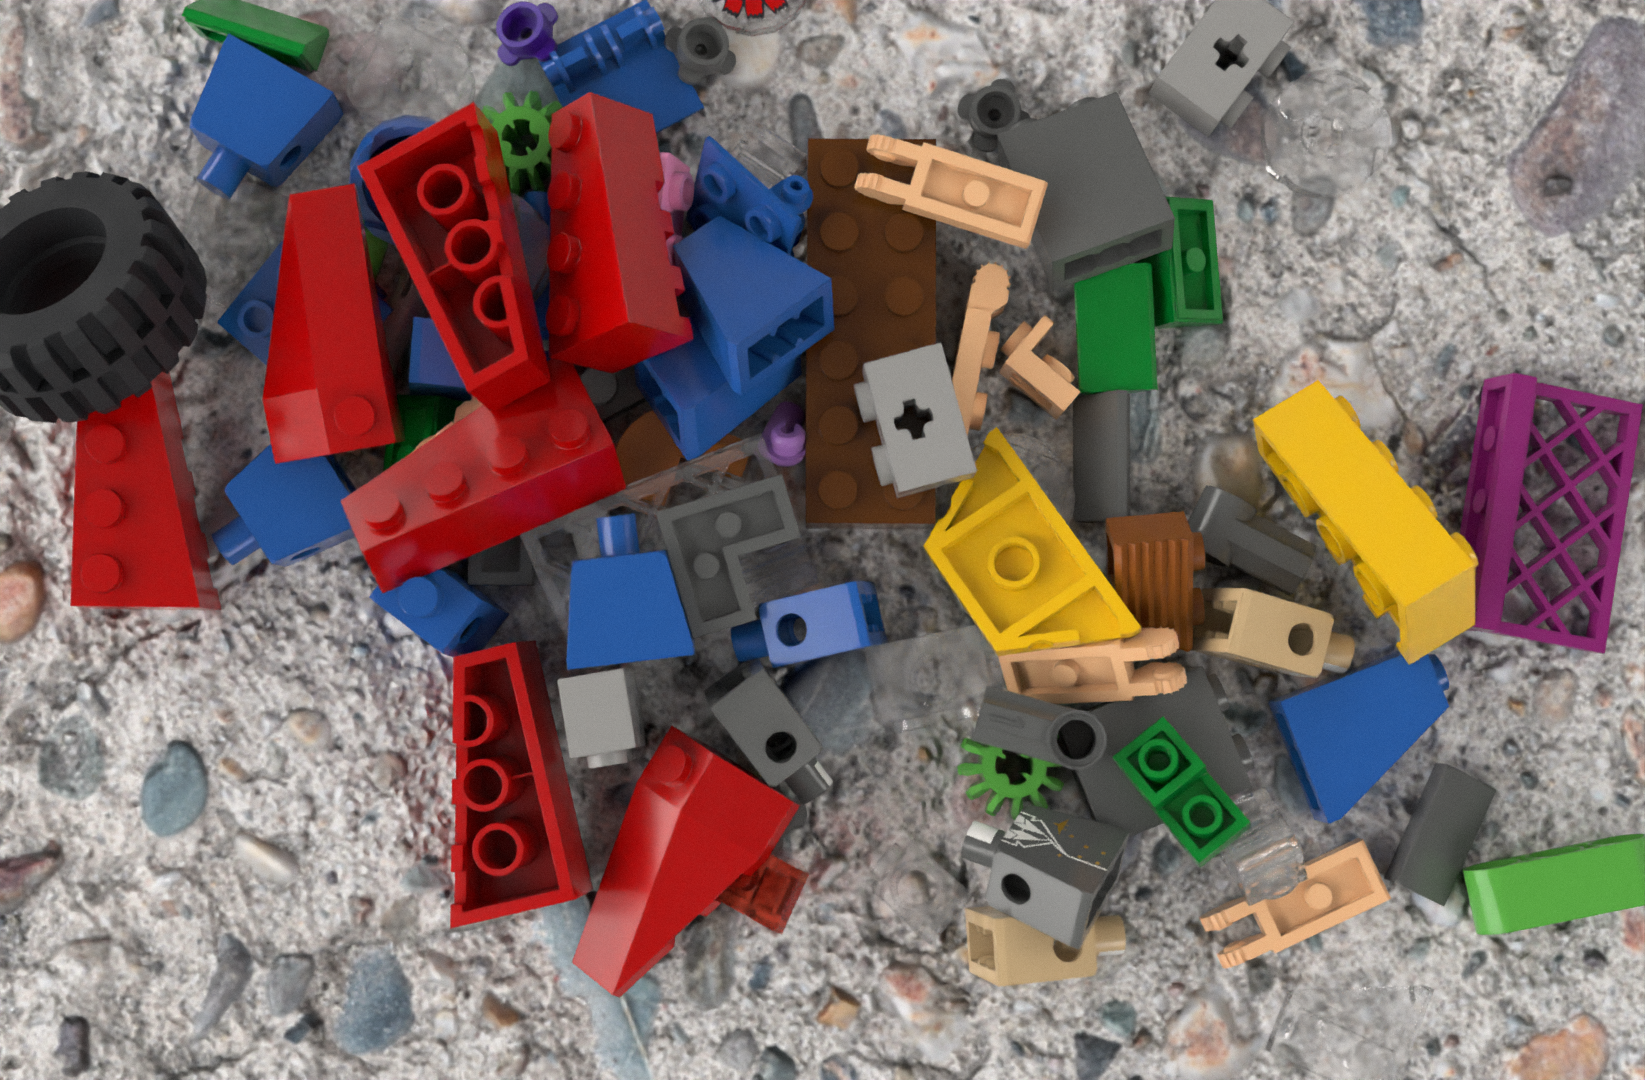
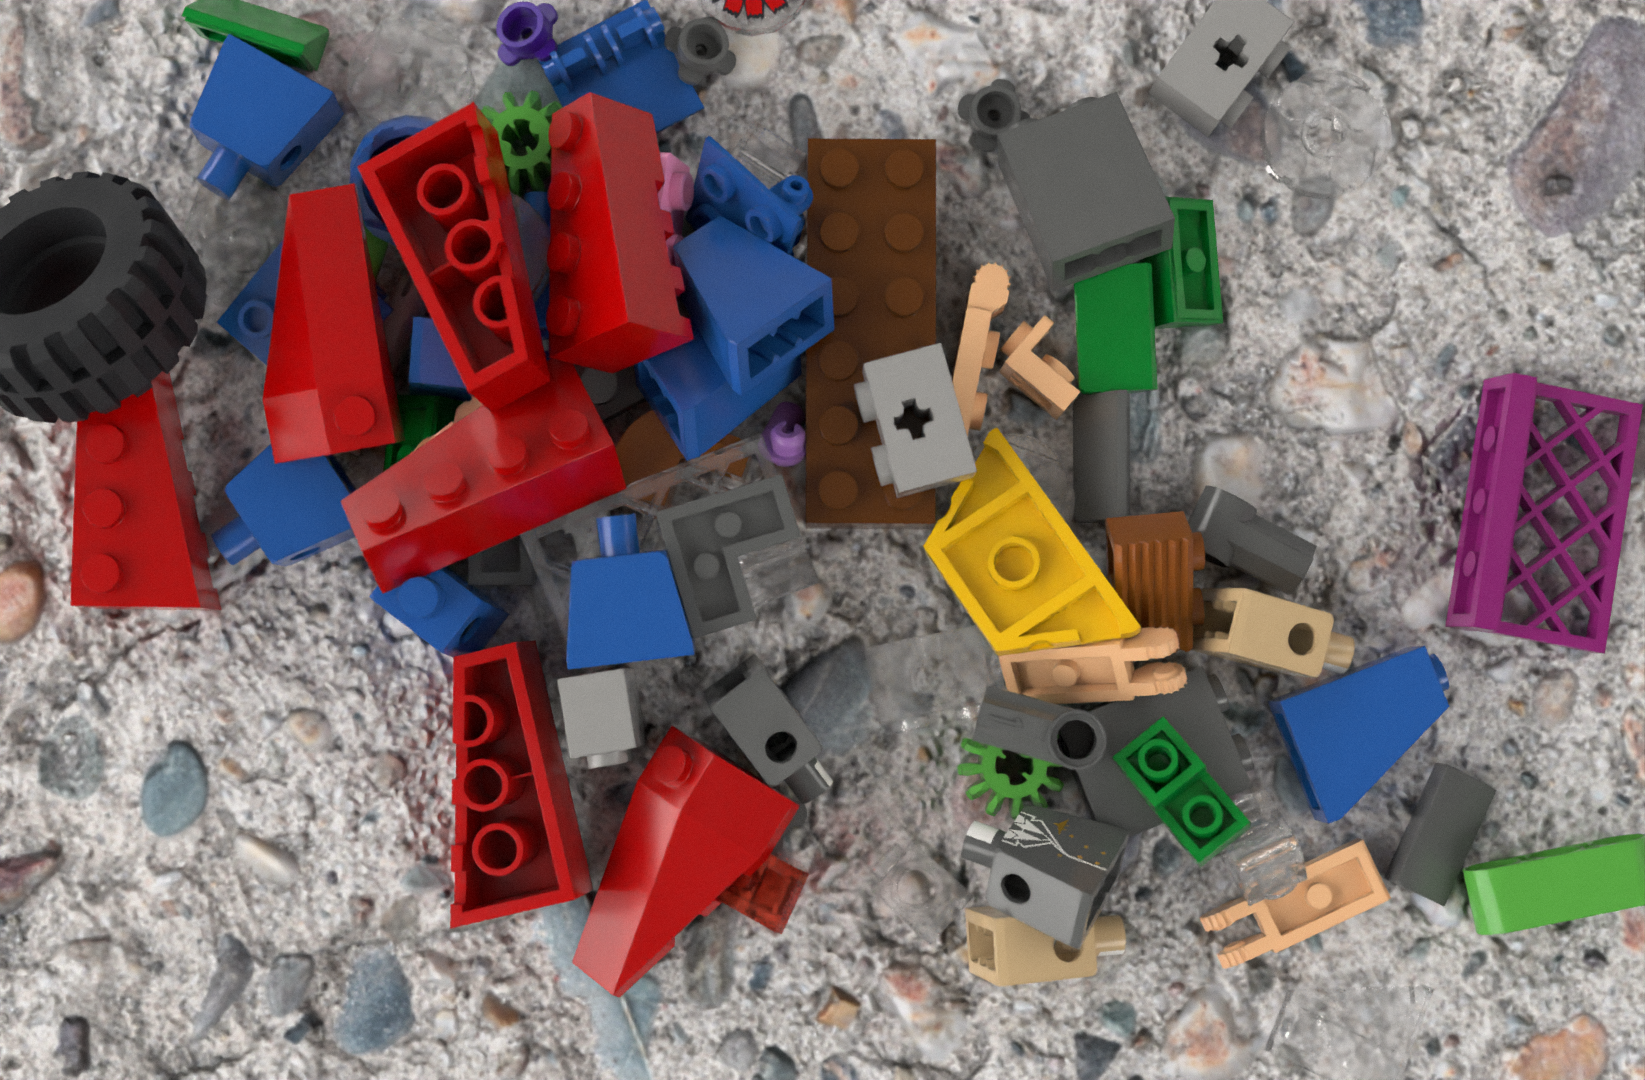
(836, 620): torso -> none
(957, 190): light nougat hinge -> none
(1371, 518): yellow wedge -> none

